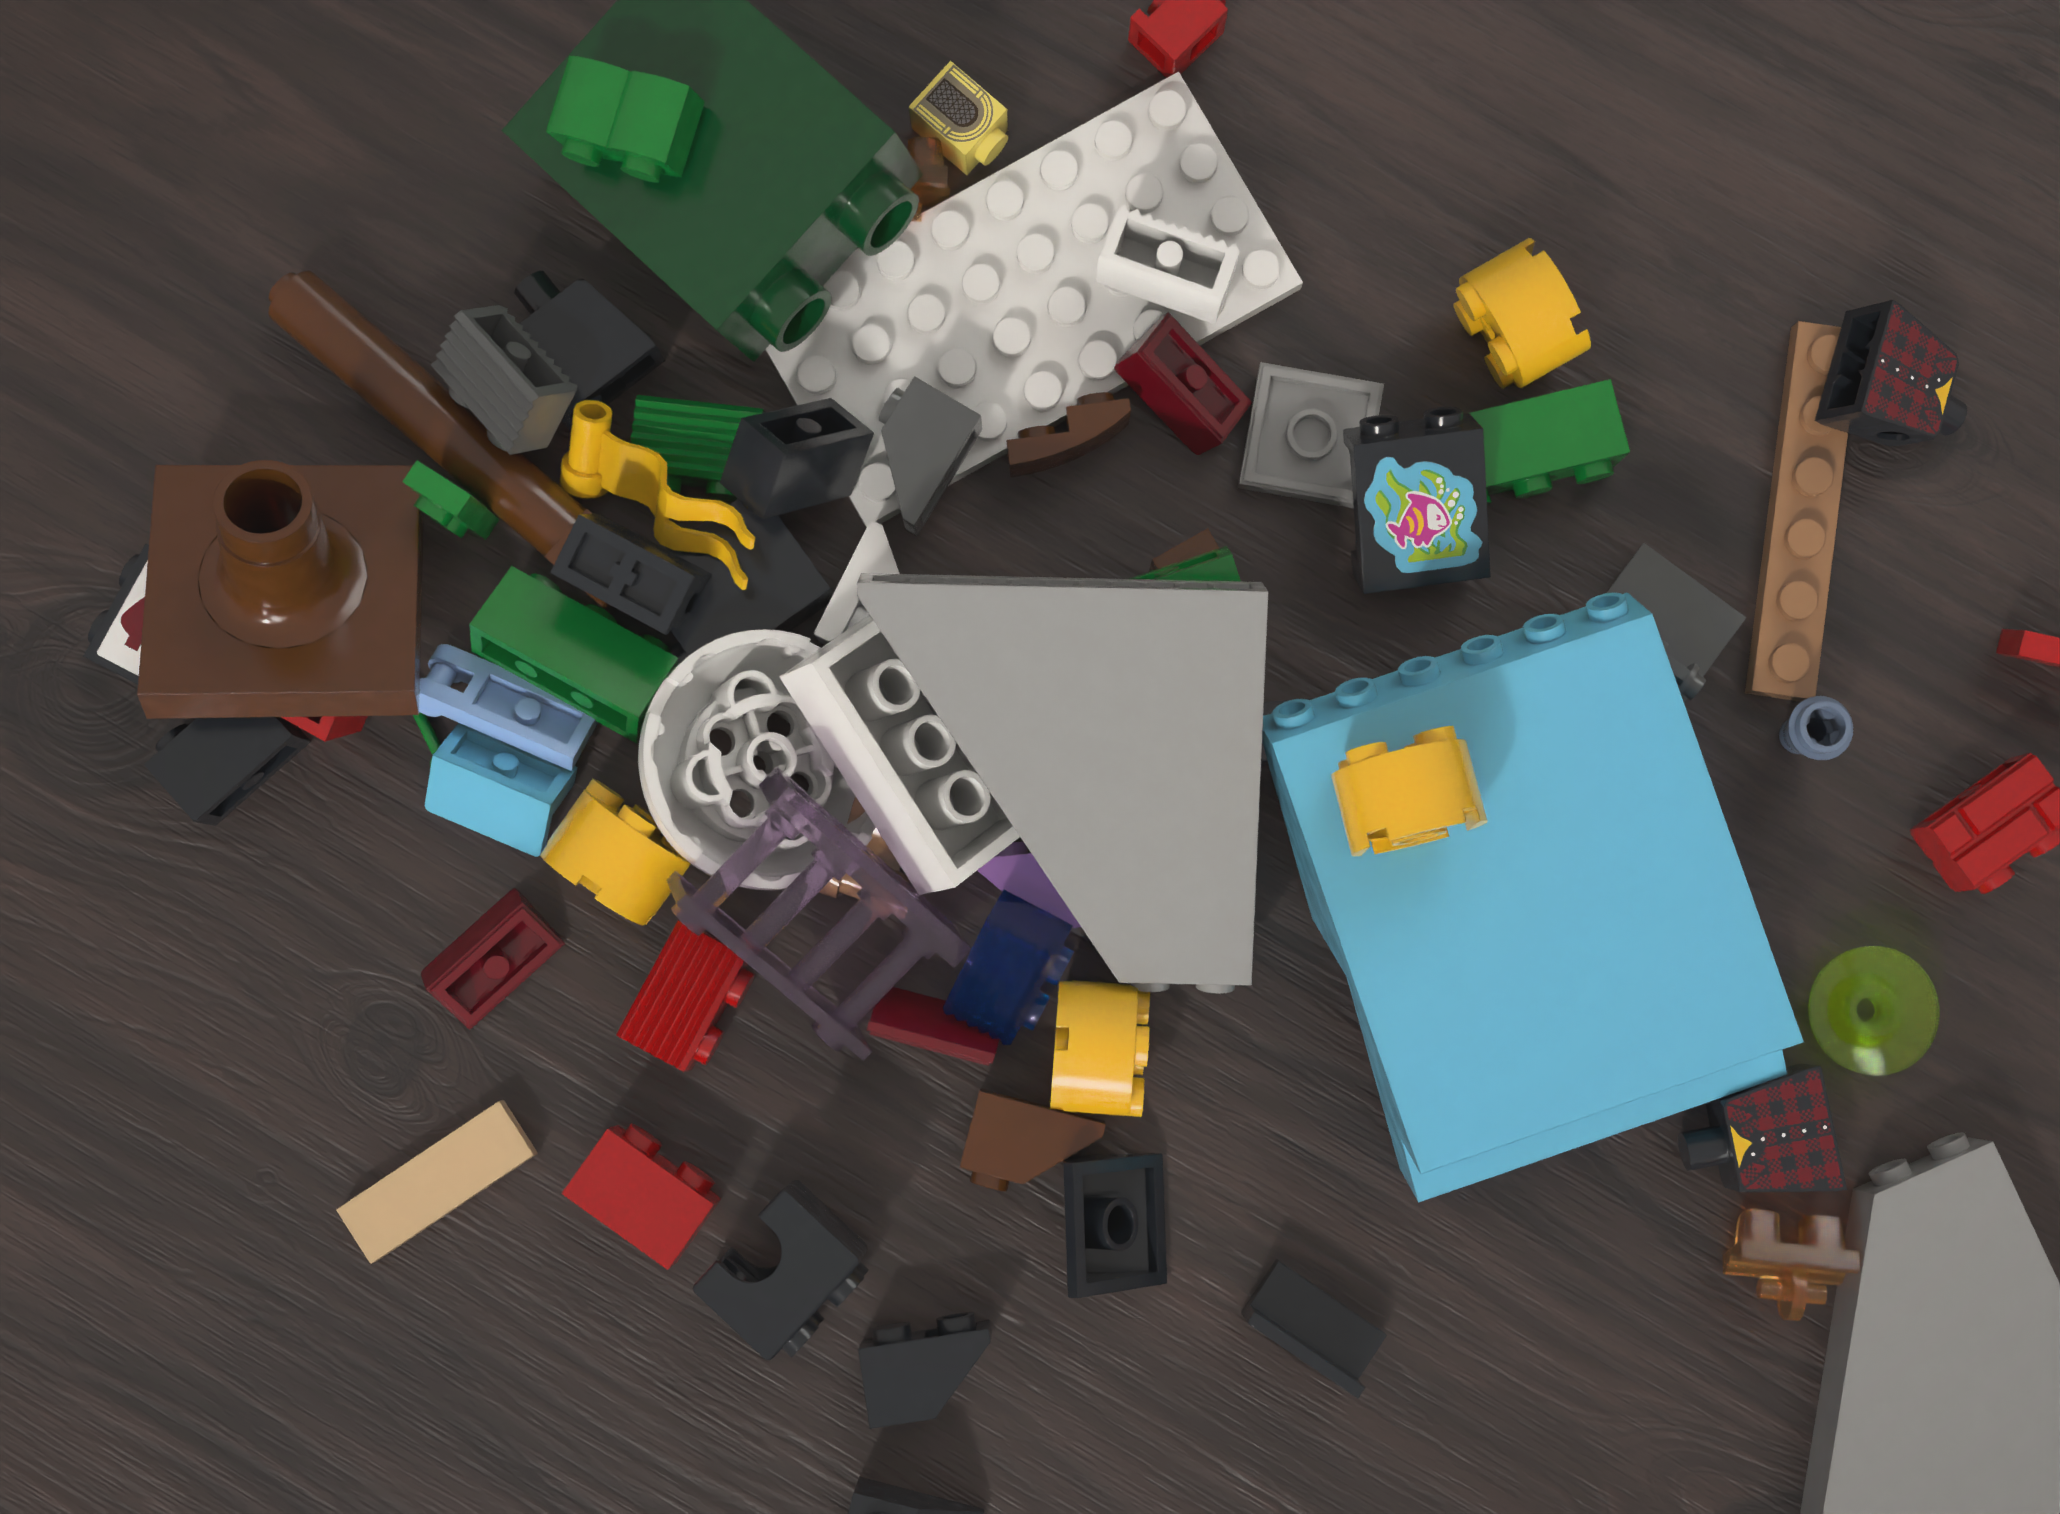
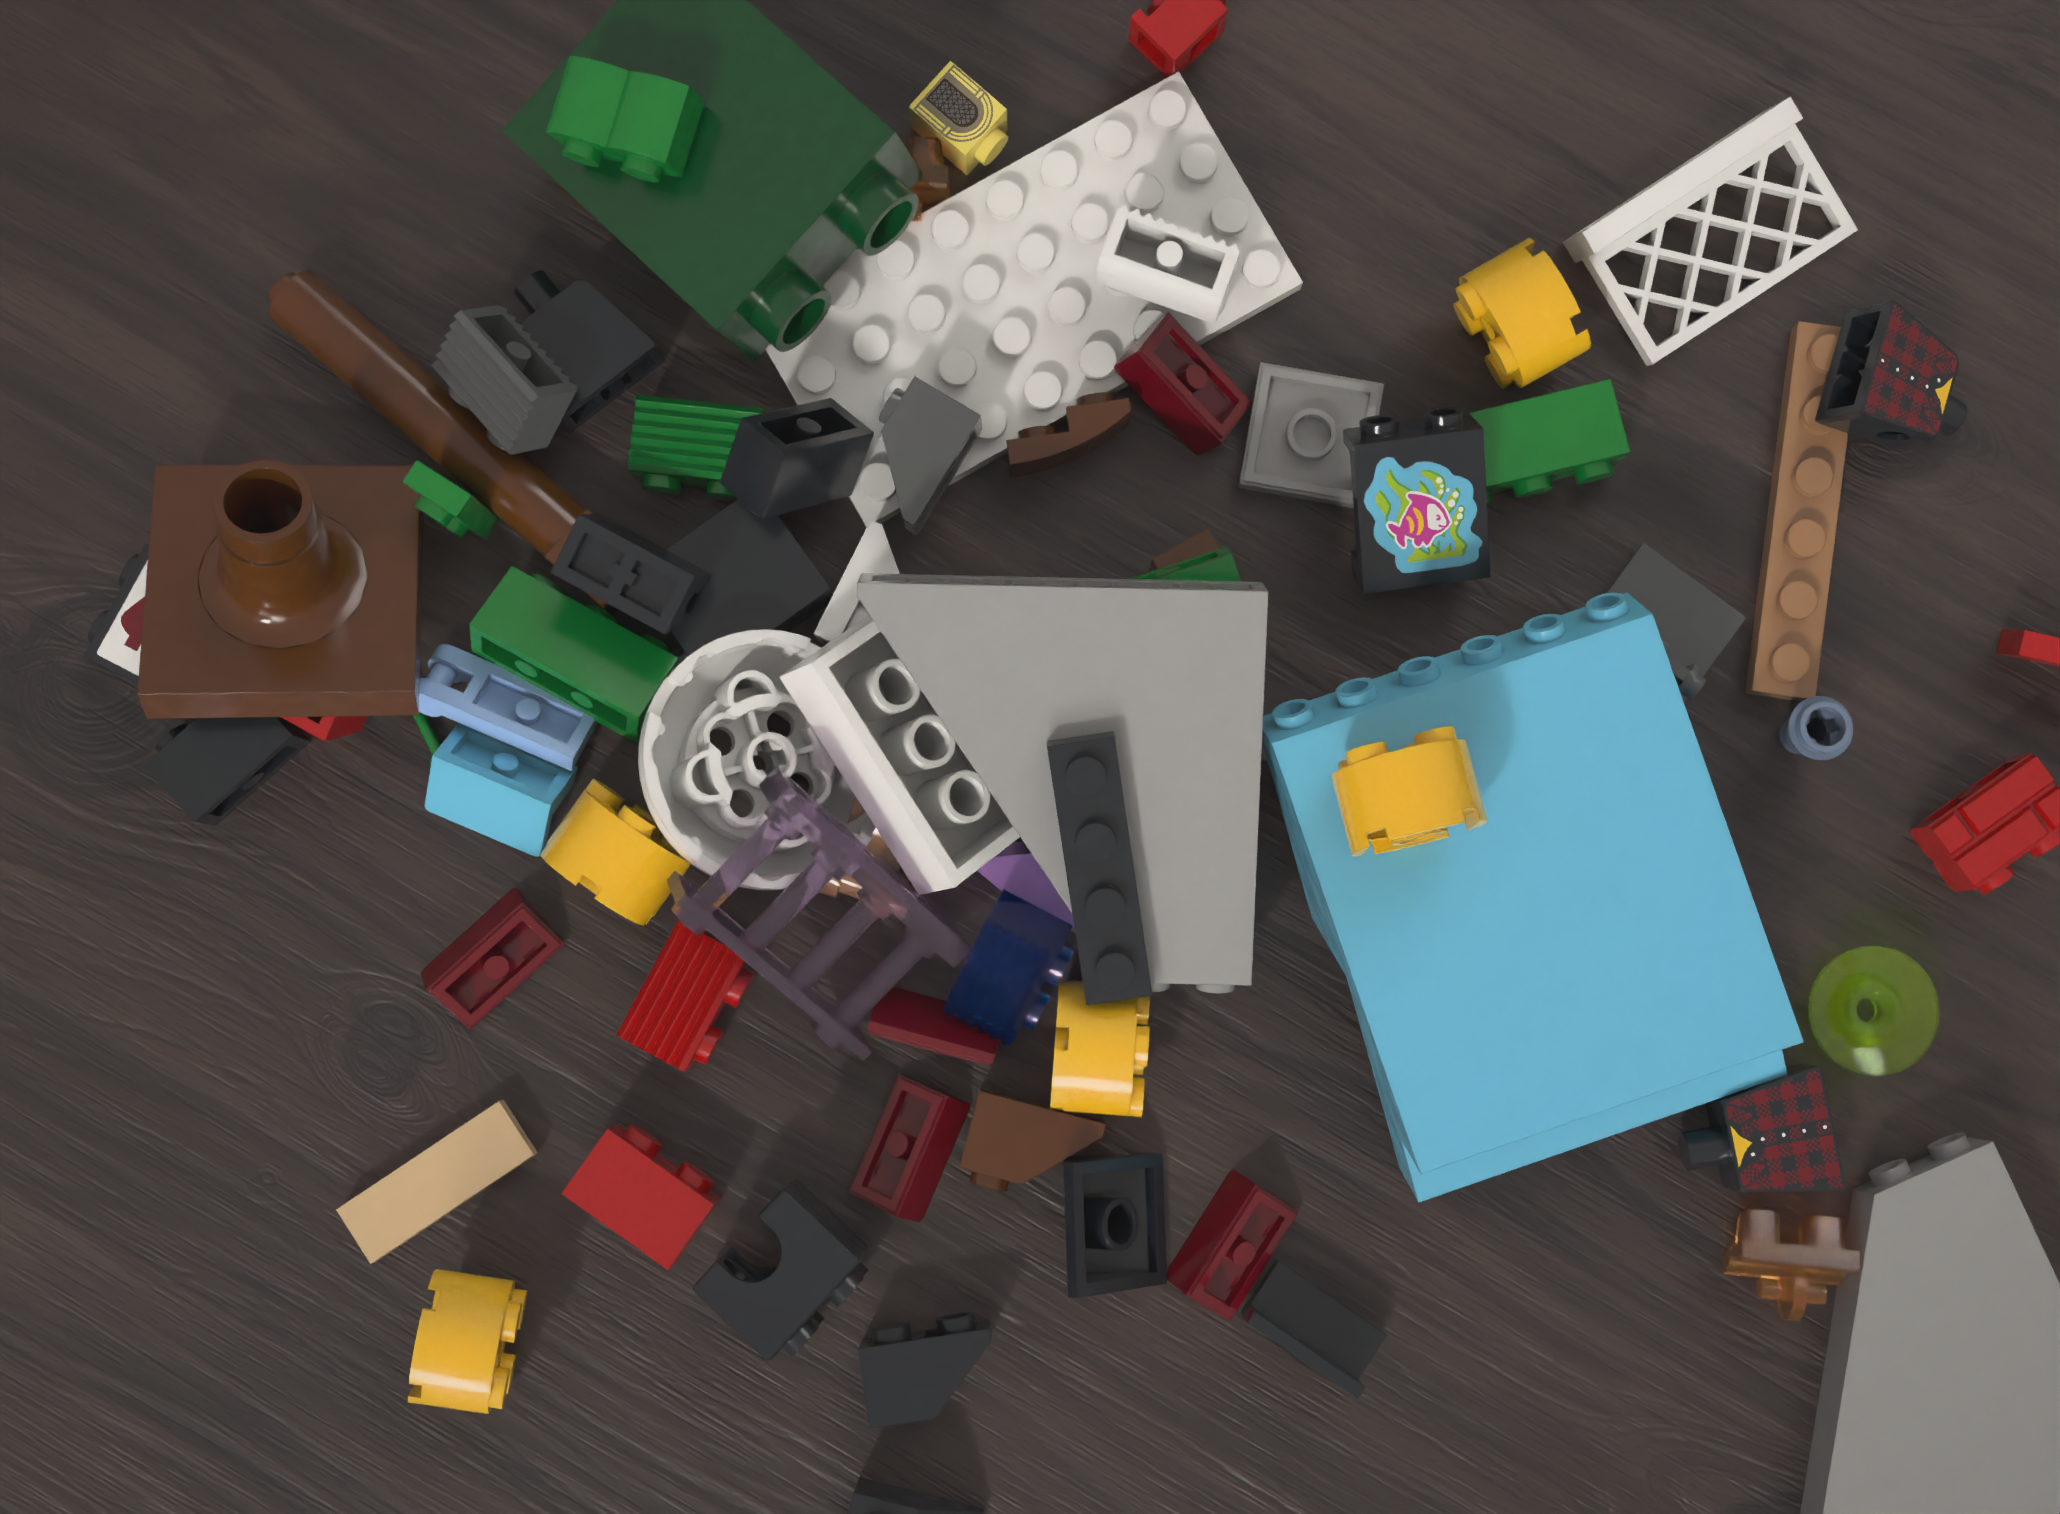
(463, 1341): none -> yellow brick
(606, 463): yellow flag -> none
(909, 1149): none -> dark red slope
(1099, 867): none -> black plate
(1230, 1245): none -> dark red slope
(1685, 186): none -> white fence

